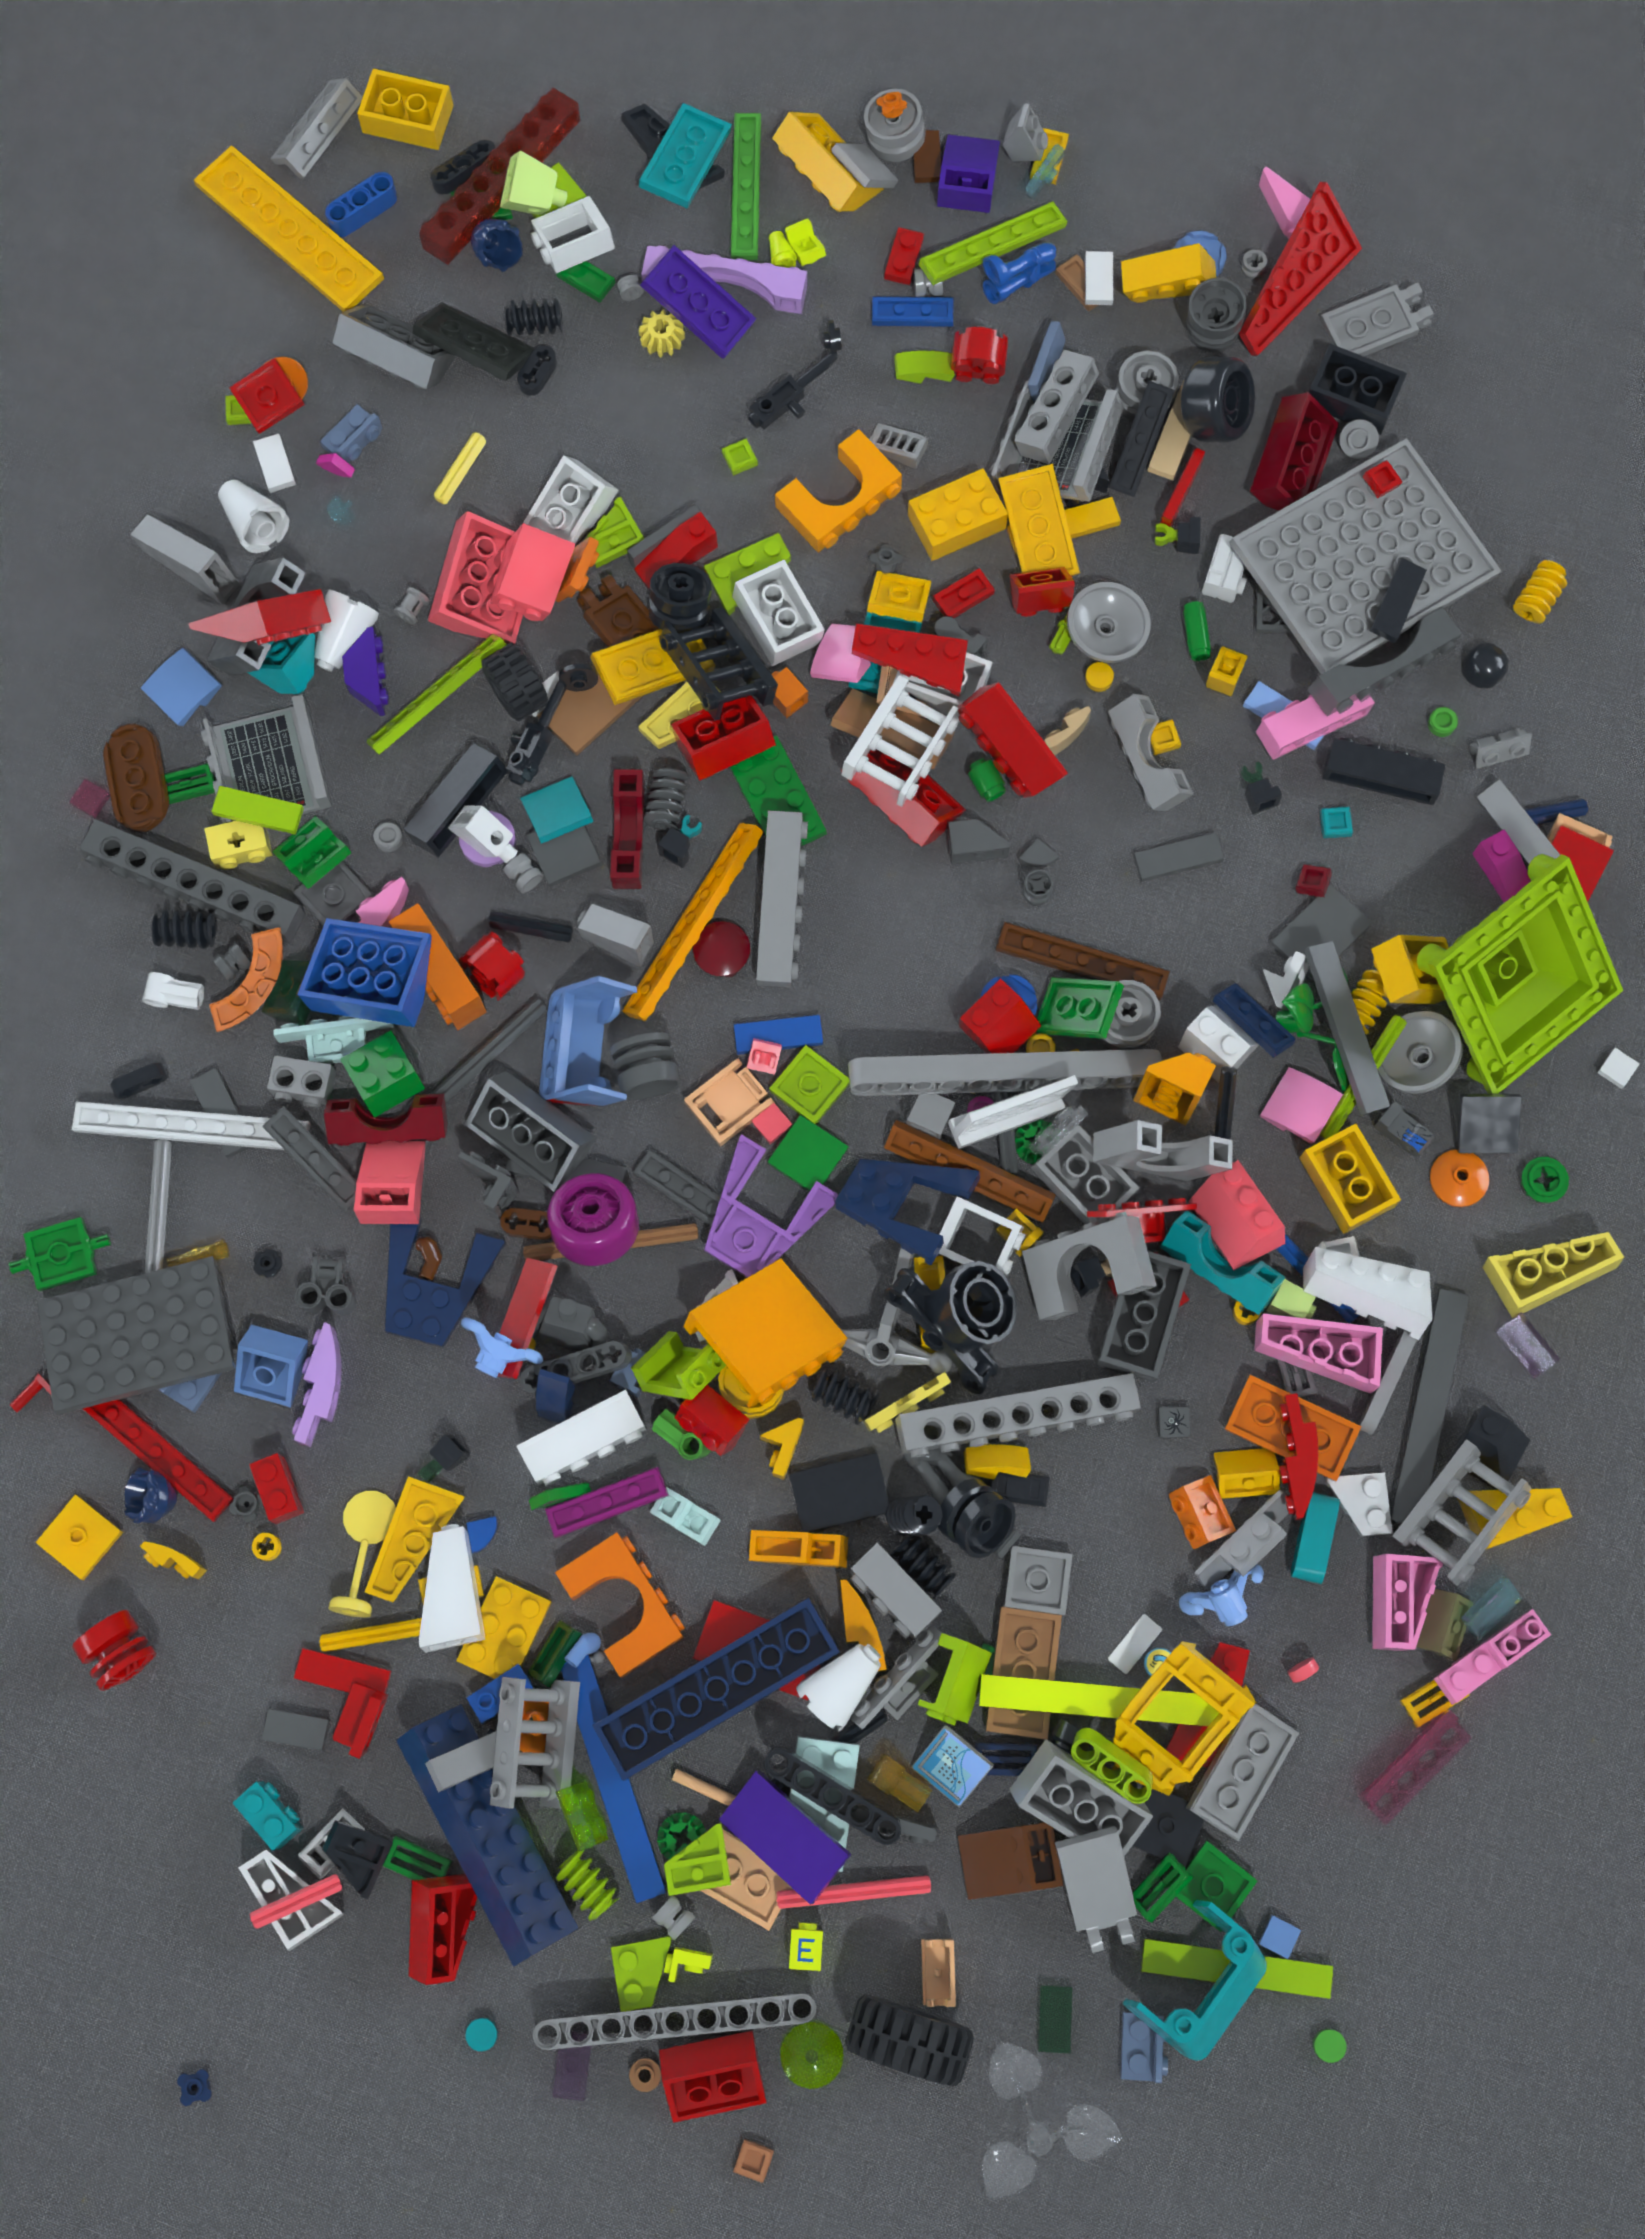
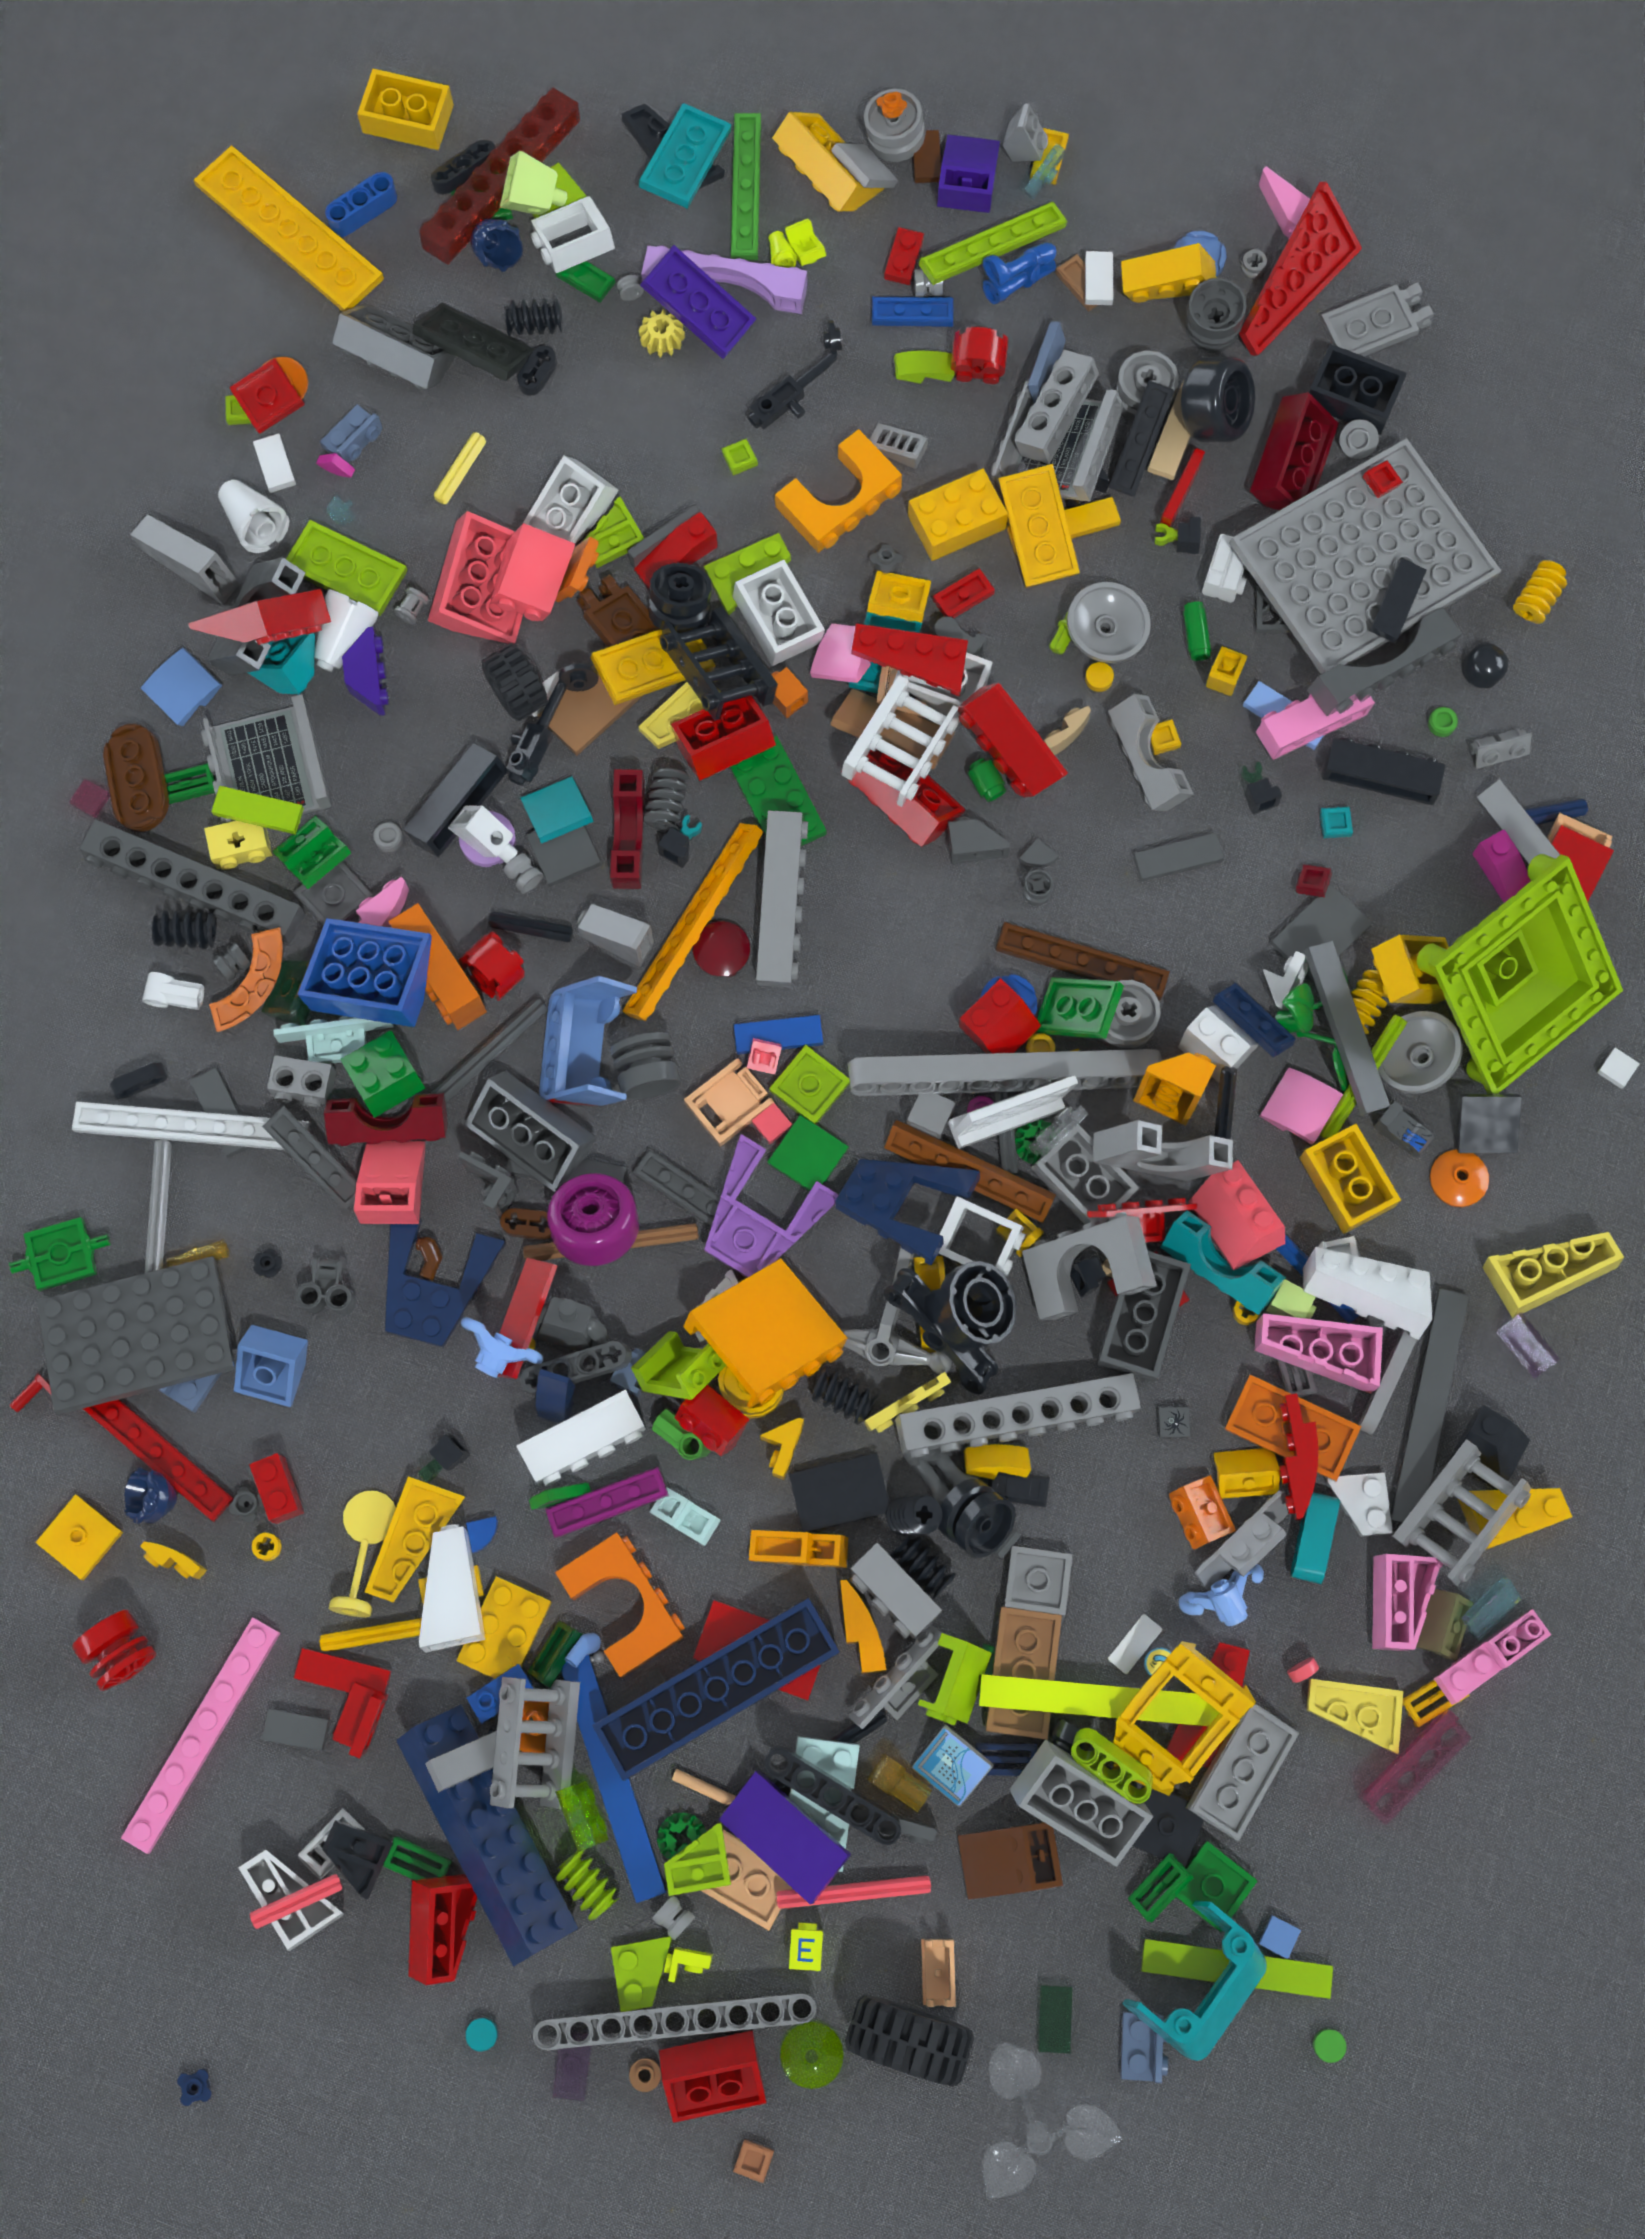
(200, 1736): none -> bright pink plate
(268, 1814): teal brick -> none
(318, 127): light grey fence -> none
(324, 1373): lavender slope -> none
(346, 566): none -> lime plate
(434, 695): lime tile -> none
(840, 1685): white cone -> none
(1041, 591): red slope -> none
(1097, 1884): light grey tile -> none
(1359, 1709): none -> light yellow wing
(1551, 1169): green gear -> none

